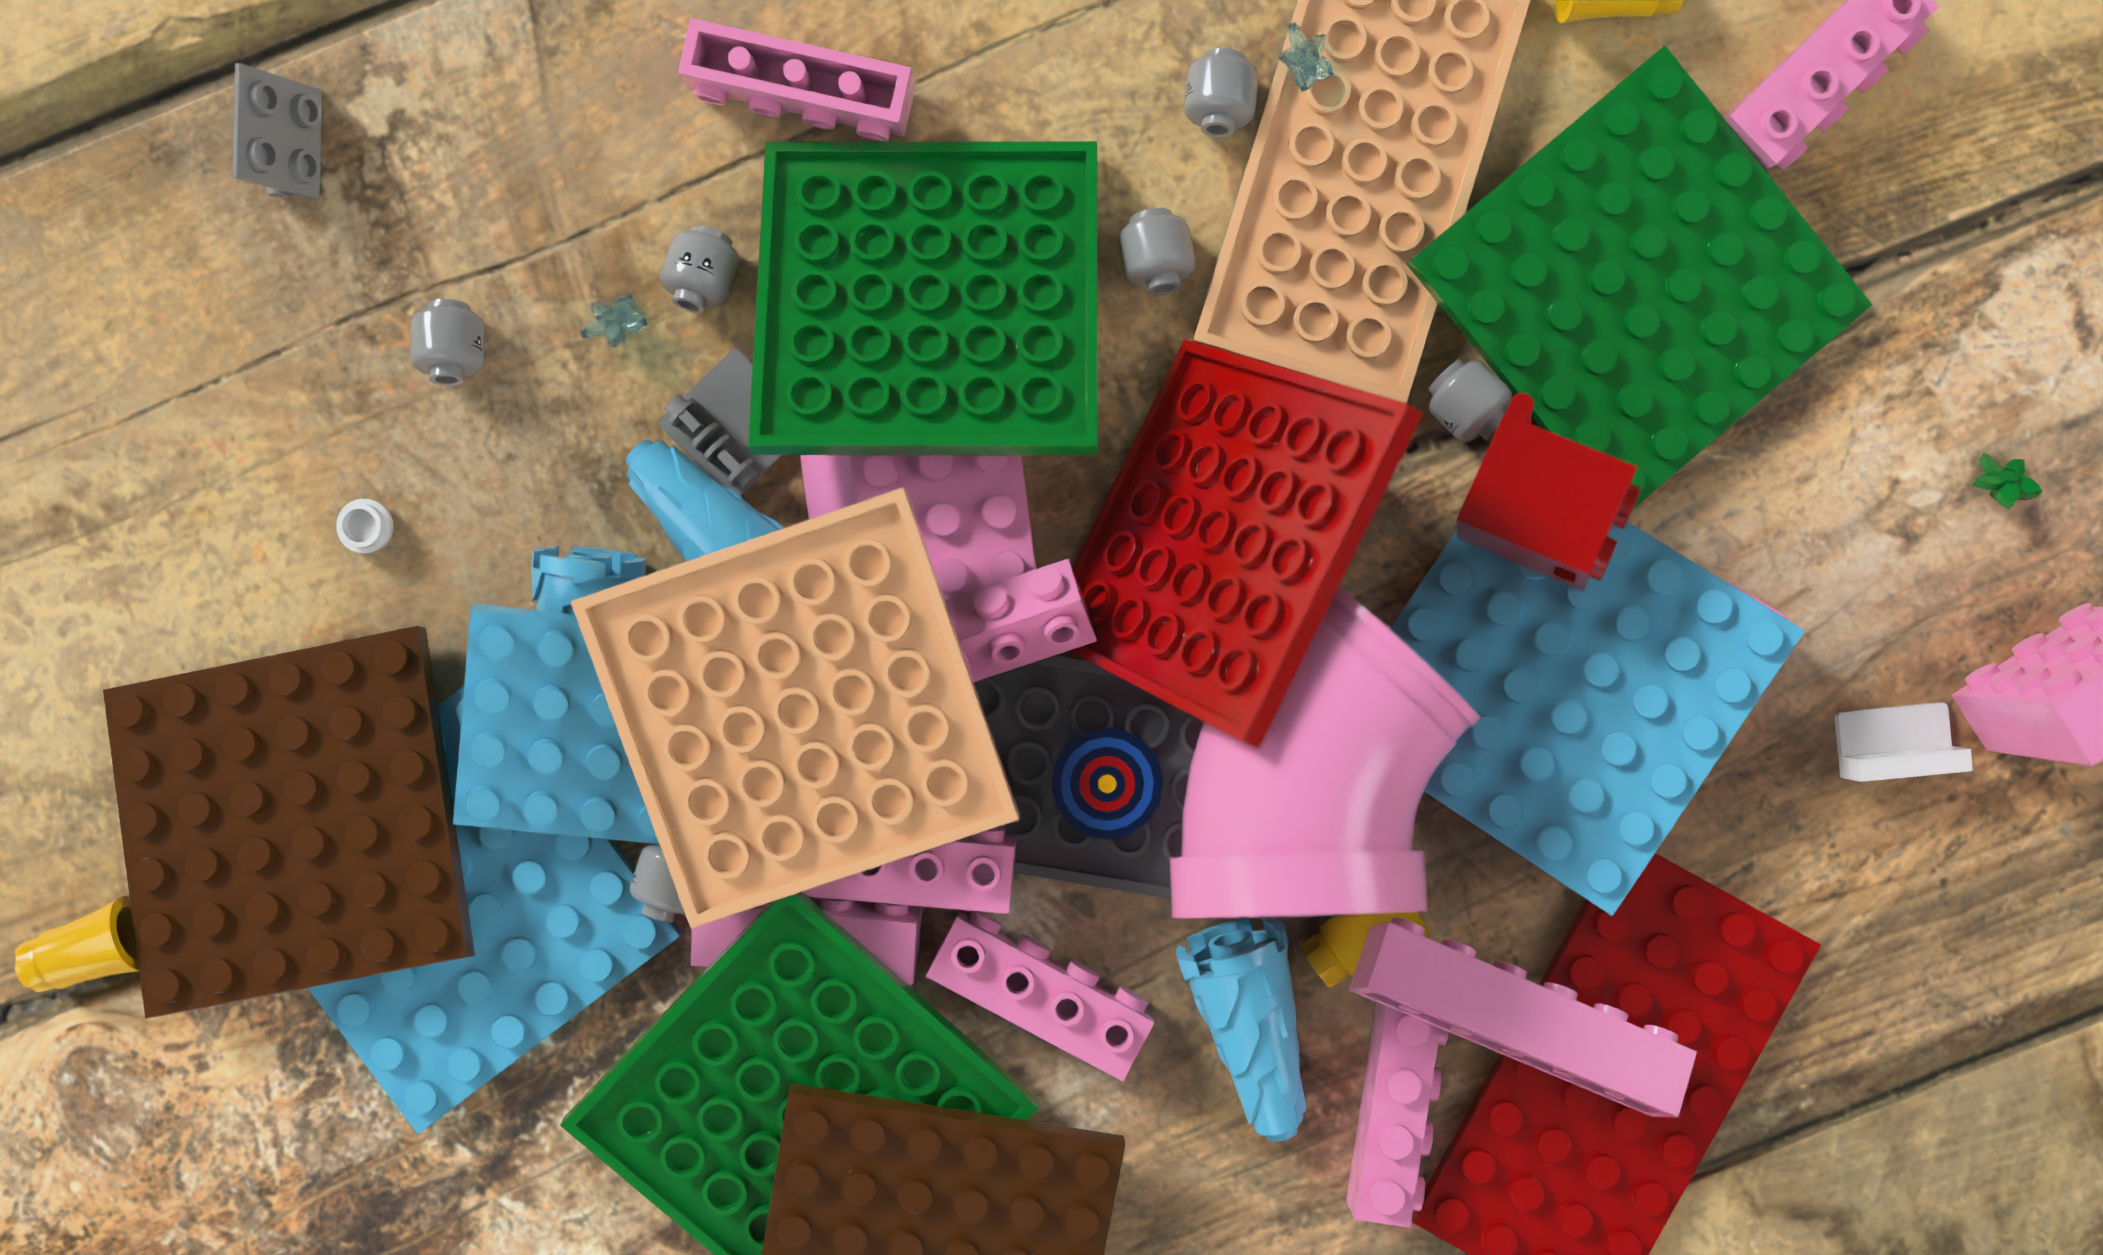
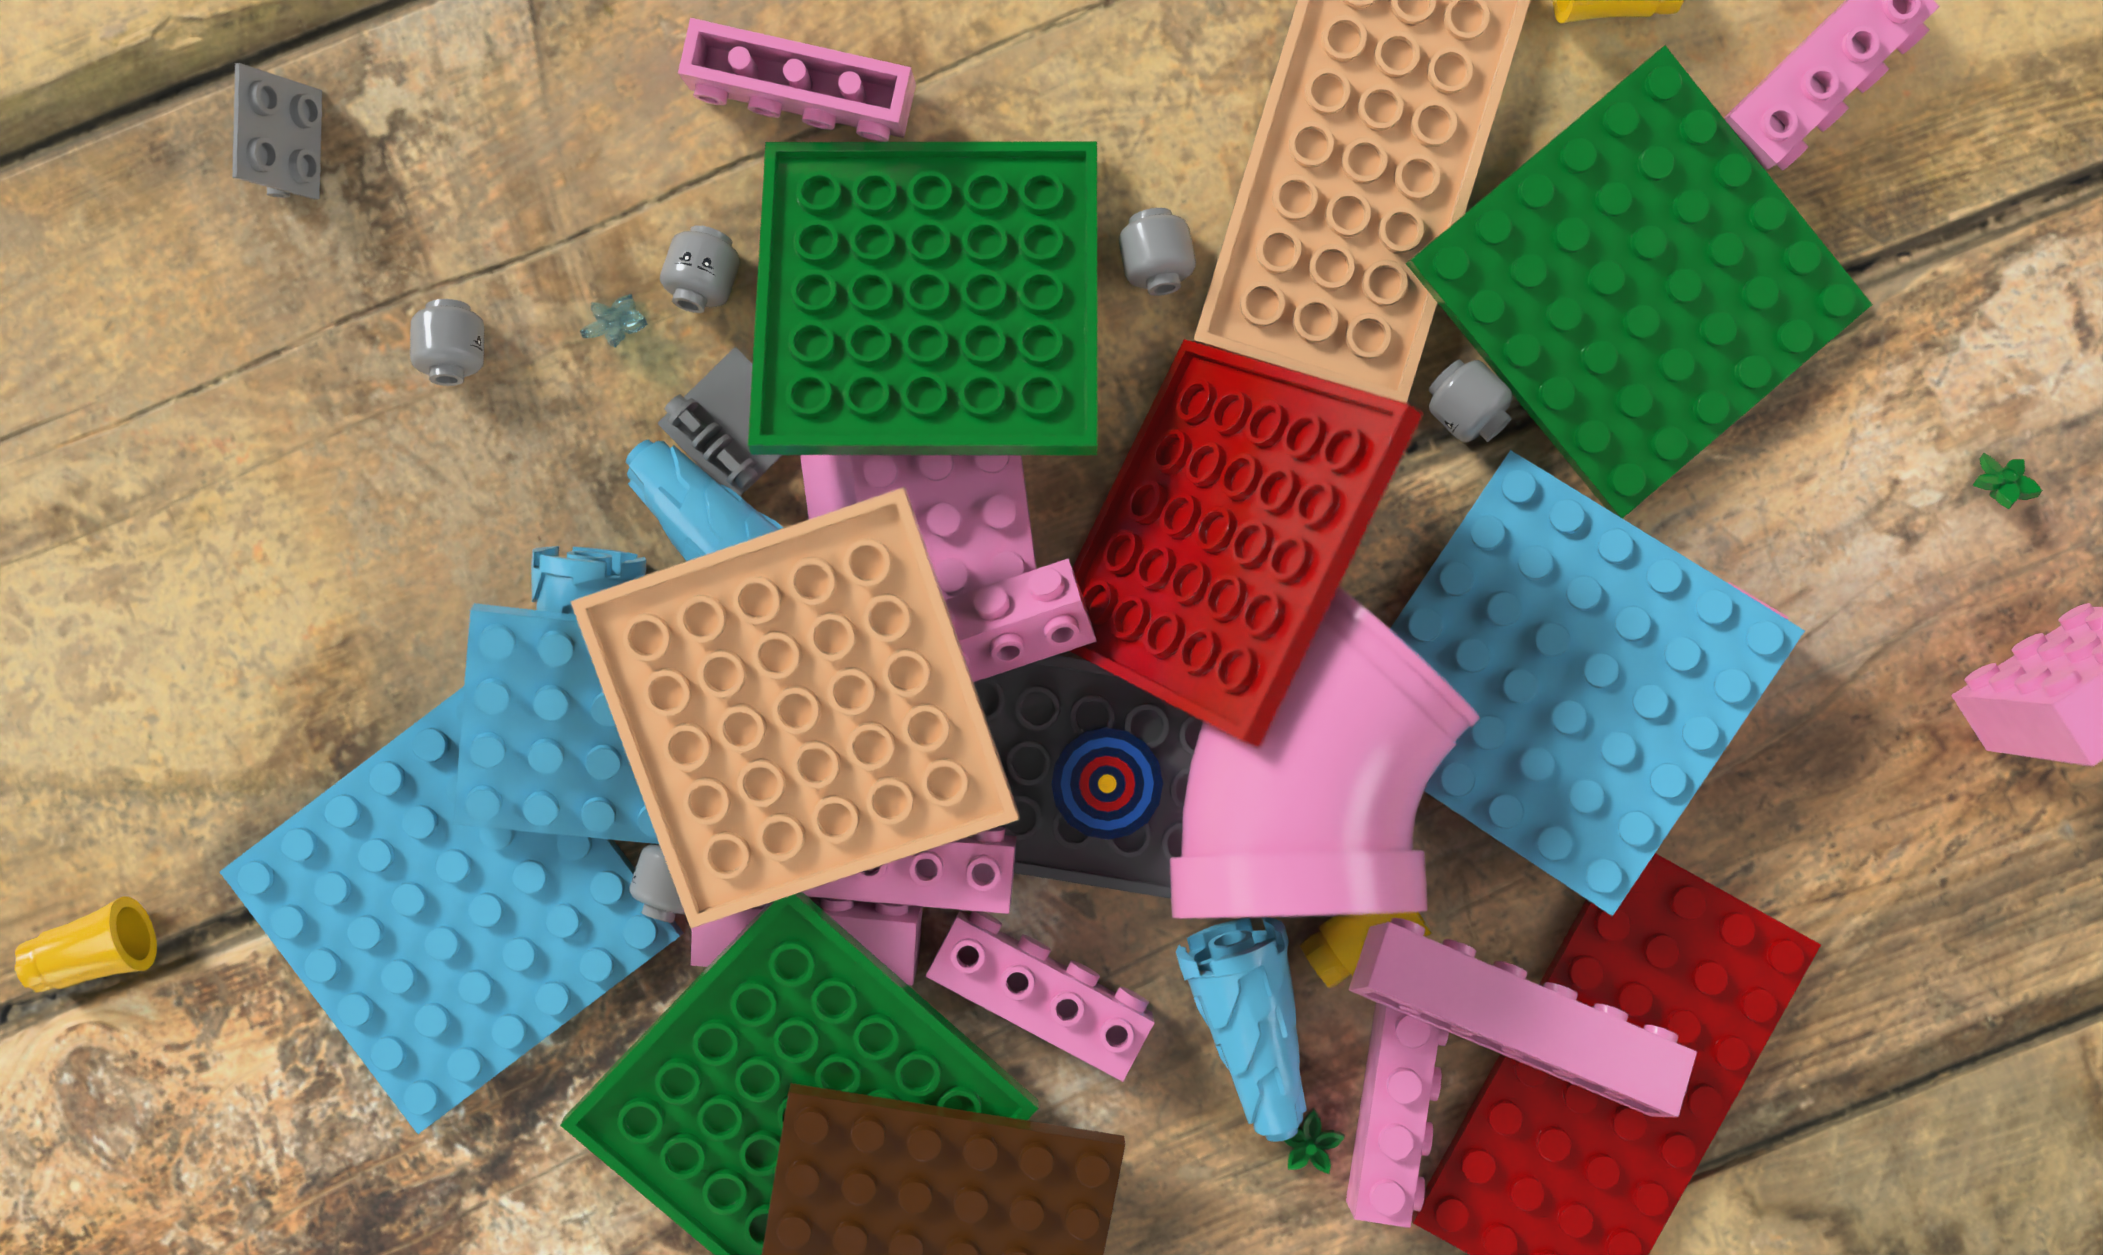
(287, 822): reddish brown plate -> none
(364, 526): white plate -> none
(1221, 92): light grey head -> none
(1306, 58): clear light blue plant -> none
(1312, 1144): none -> green plant
(1547, 500): red container -> none
(1898, 743): white panel -> none

